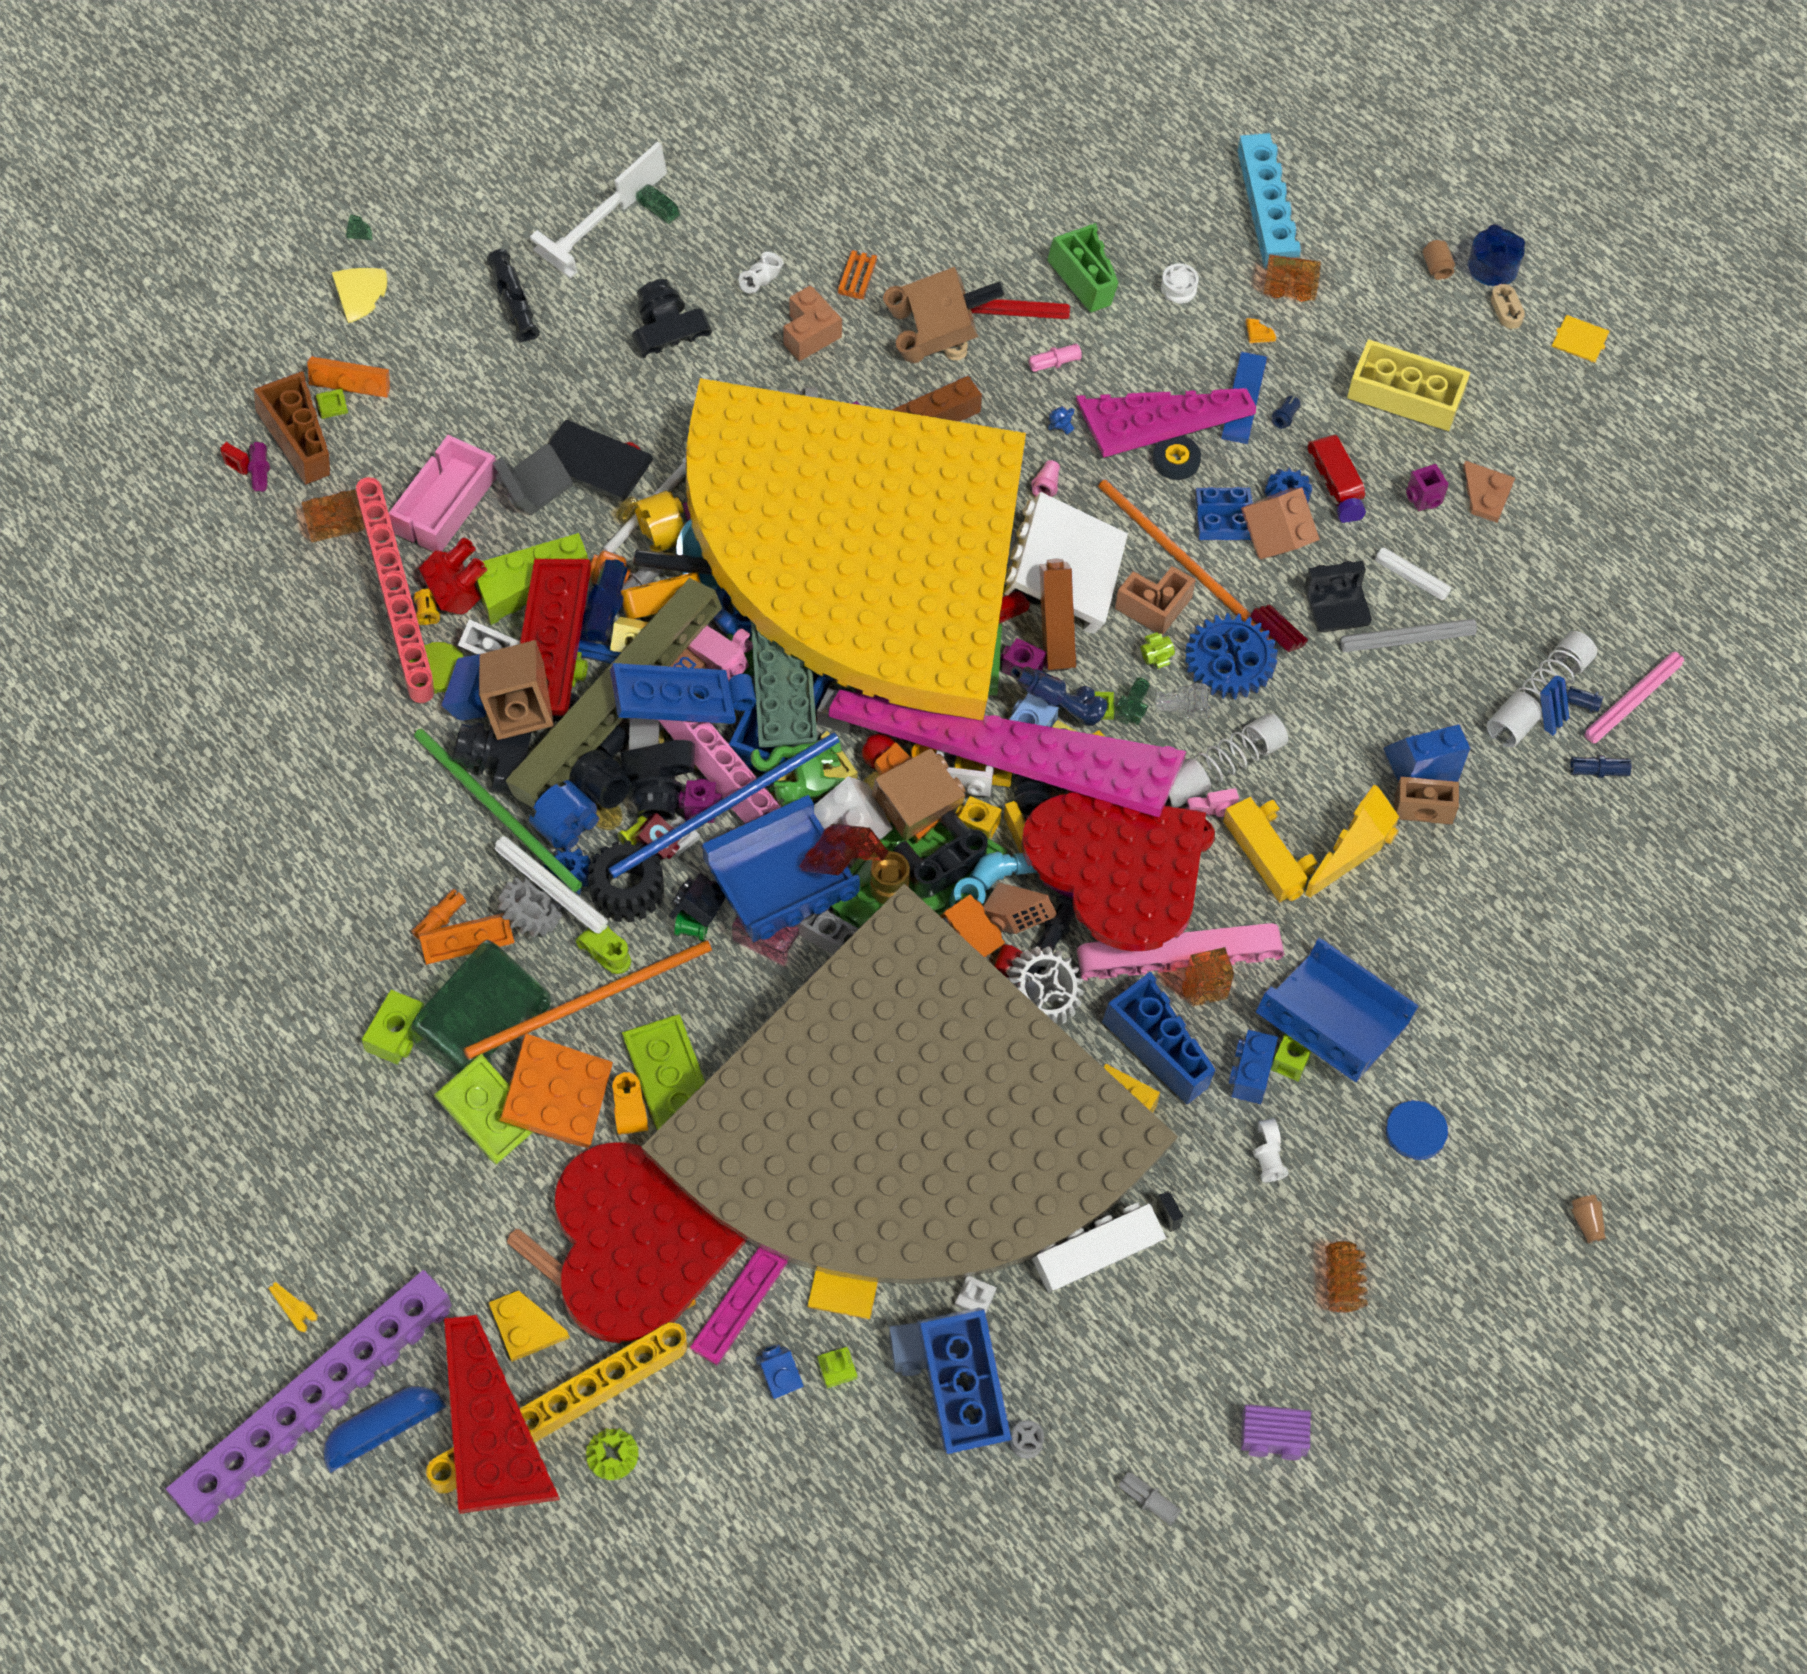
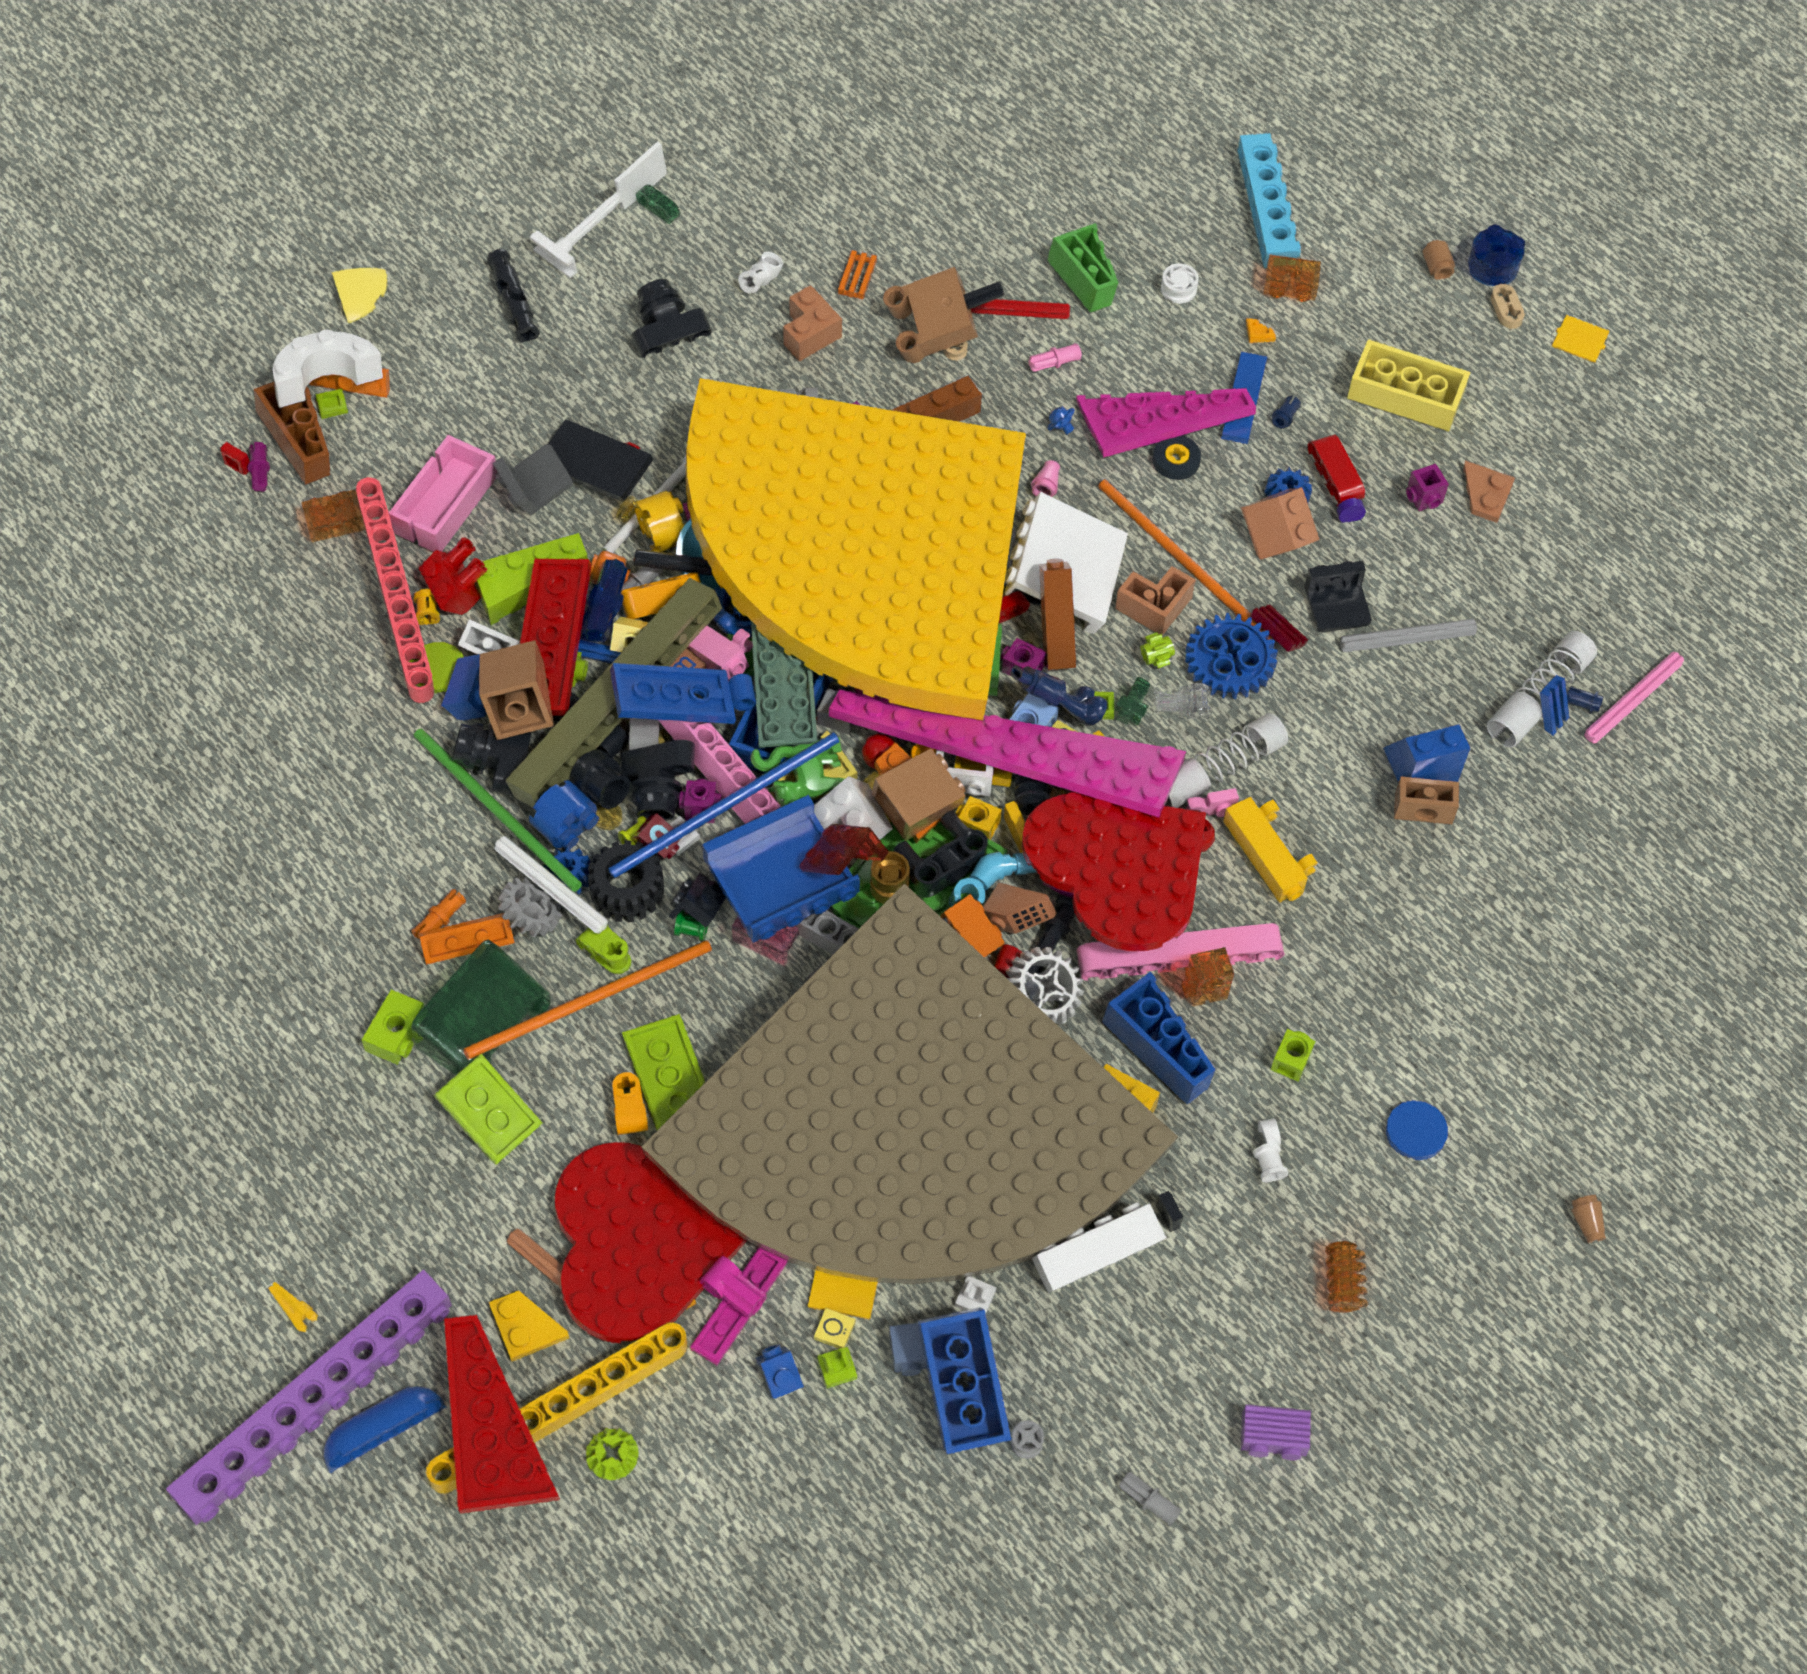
(320, 356): none -> white brick
(358, 229): clear green tile -> none
(556, 1091): orange plate -> none
(727, 1282): none -> dark pink piece
(834, 1329): none -> light yellow tile
(1221, 513): blue slope -> none
(1254, 1066): blue brick -> none
(1338, 1010): blue panel -> none
(1368, 832): yellow wedge -> none
(1413, 573): white axle -> none
(1601, 766): dark blue pin -> none

